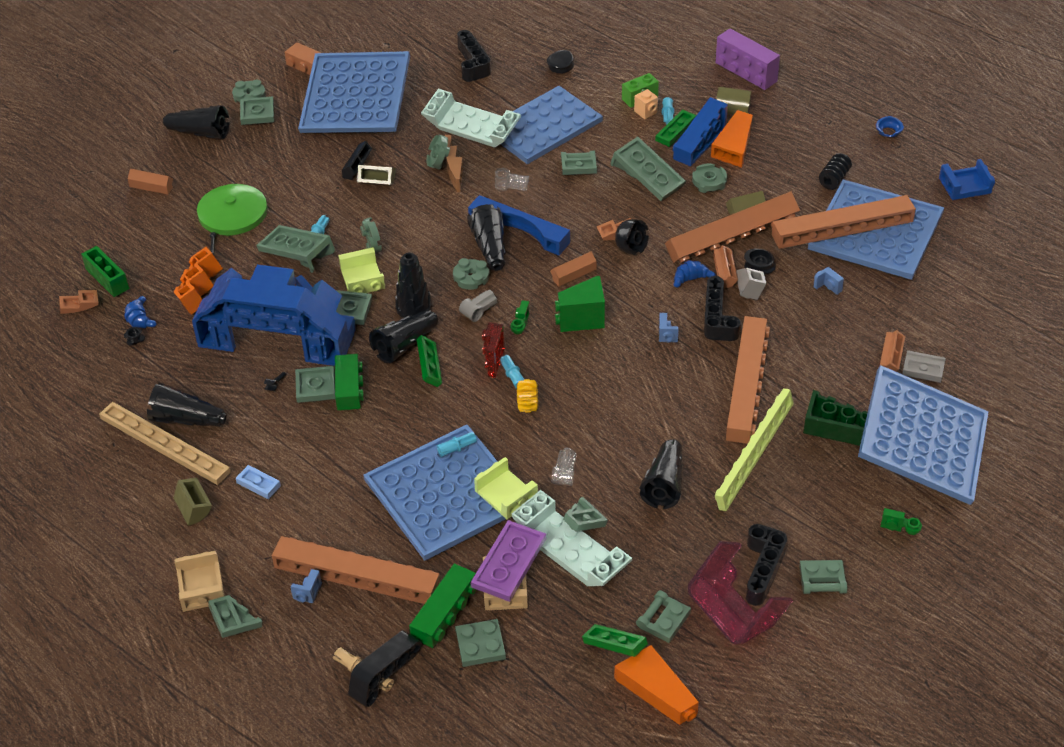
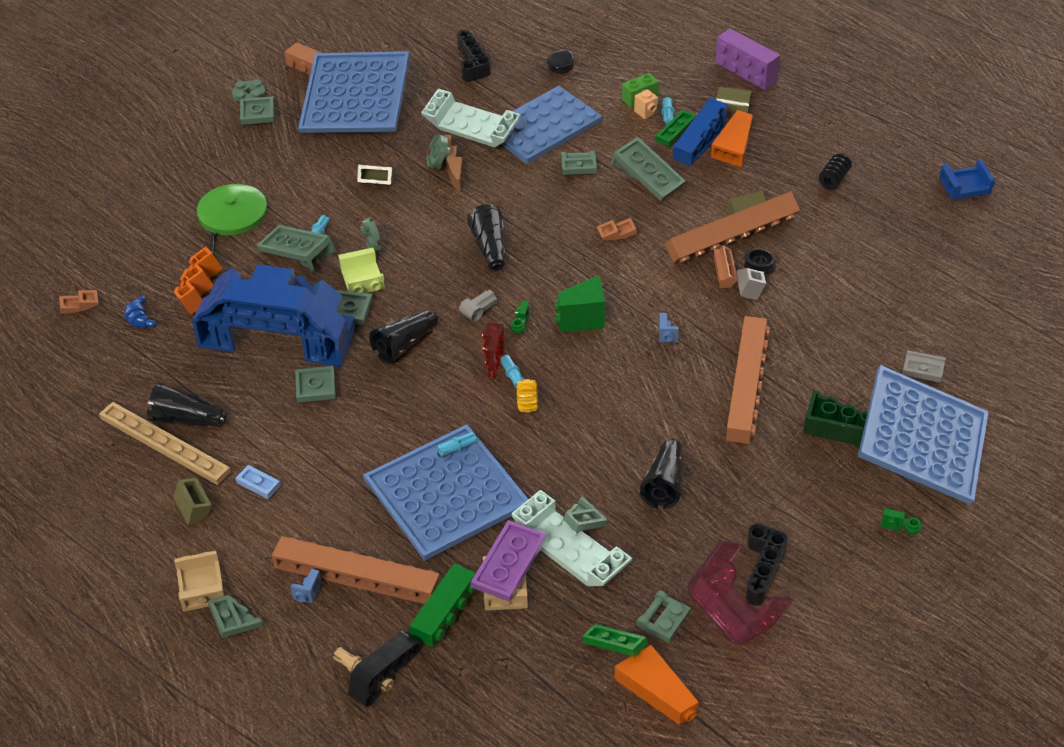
(105, 271): green brick -> none
(134, 336): black plate -> none
(150, 181): nougat piece -> none
(200, 122): black cone -> none
(272, 384): black hand -> none
(348, 382): green brick -> none
(362, 148): black piece -> none
(411, 288): black cone -> none
(429, 361): green plate -> none
(466, 266): sand green plate -> none
(480, 642): sand green plate -> none
(503, 488): yellowish green panel -> none
(506, 180): clear piece -> none
(551, 236): blue arch -> none
(564, 470): clear piece -> none
(574, 269): nougat piece -> none
(632, 236): black cylinder -> none
(691, 270): blue piece -> none
(715, 324): black beam -> none
(717, 178): sand green plate -> none
(754, 450): yellowish green plate -> none
(817, 572): sand green plate -> none
(830, 279): medium blue bracket -> none
(843, 221): nougat brick -> none
(887, 249): medium blue plate -> none
(889, 122): blue piece -> none
(892, 350): nougat piece -> none

